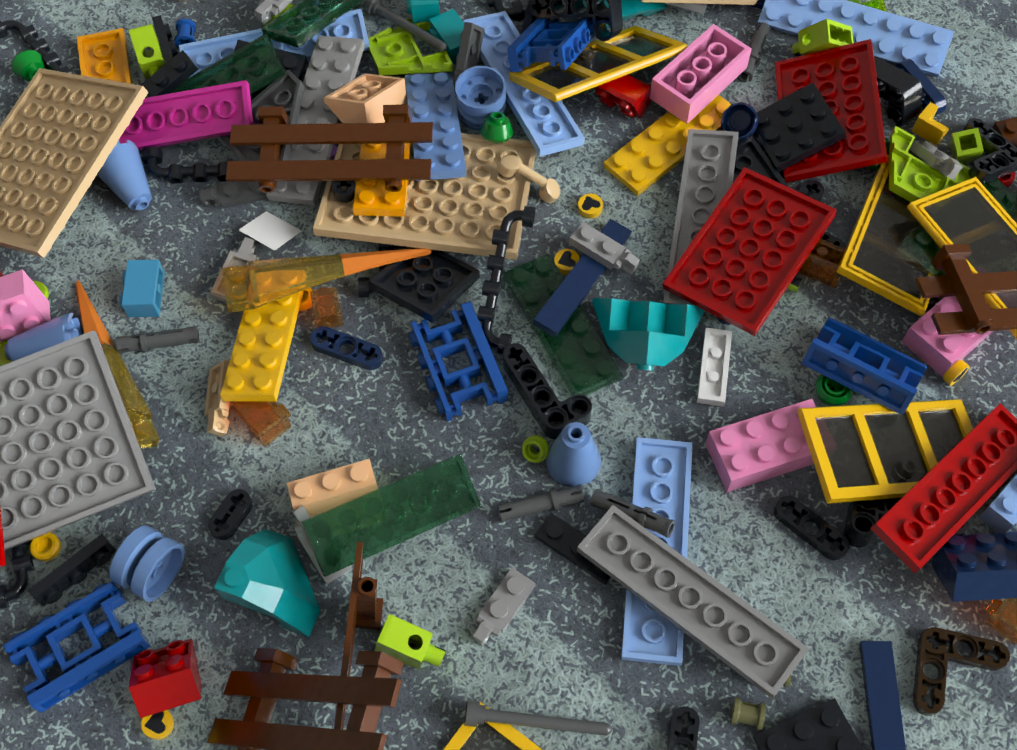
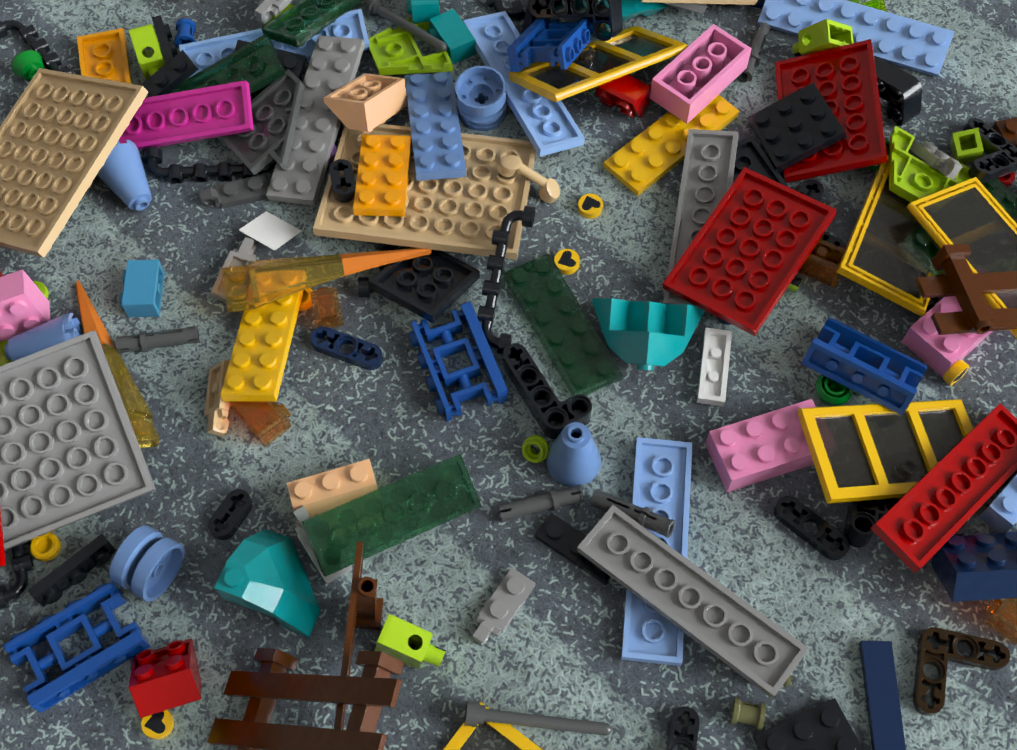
(277, 131): reddish brown fence -> none
(469, 48): dark grey hinge -> none
(496, 128): green cone -> none
(576, 285): dark blue tile -> none
(603, 249): light grey hinge -> none
(740, 118): dark blue hair -> none
(929, 91): dark blue beam -> none
(929, 128): yellow panel -> none

